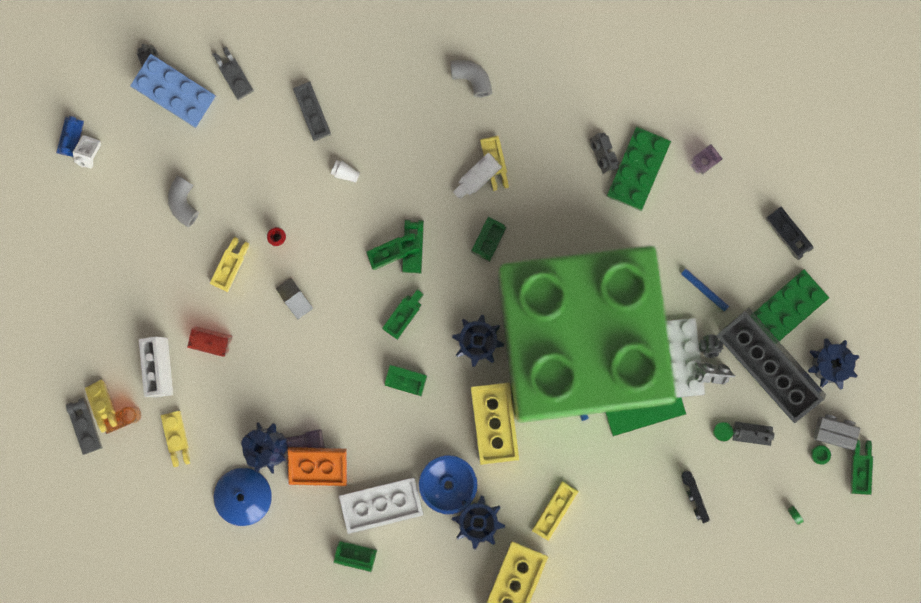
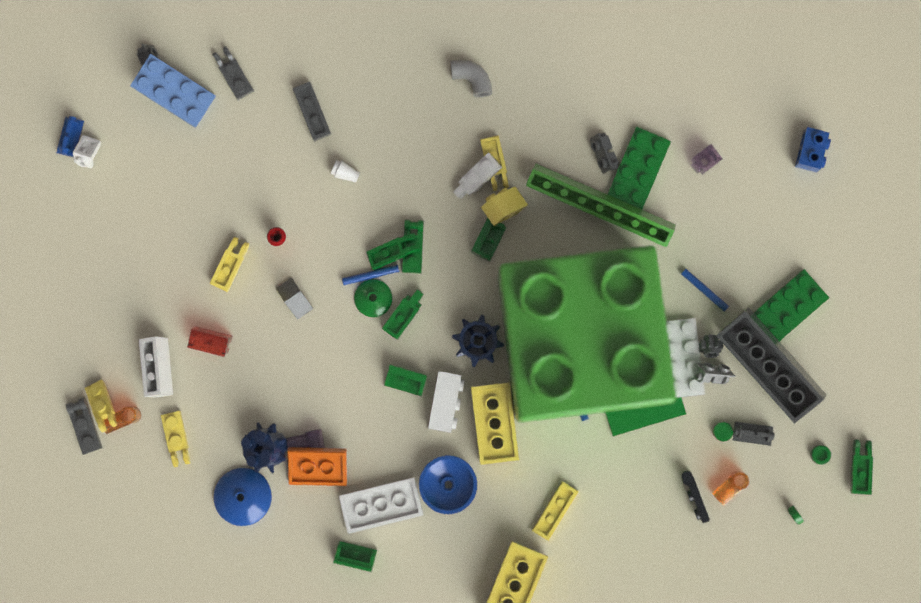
(178, 202): light grey cylinder -> none
(370, 275): none -> blue bar
(377, 307): none -> green dish
(446, 402): none -> white brick
(475, 533): dark blue brick -> none
(503, 205): none -> light yellow brick
(601, 205): none -> bright green brick
(729, 489): none -> clear orange piece
(789, 232): black plate -> none
(812, 149): none -> blue brick
(822, 363): dark blue brick -> none
(837, 433): light grey brick -> none

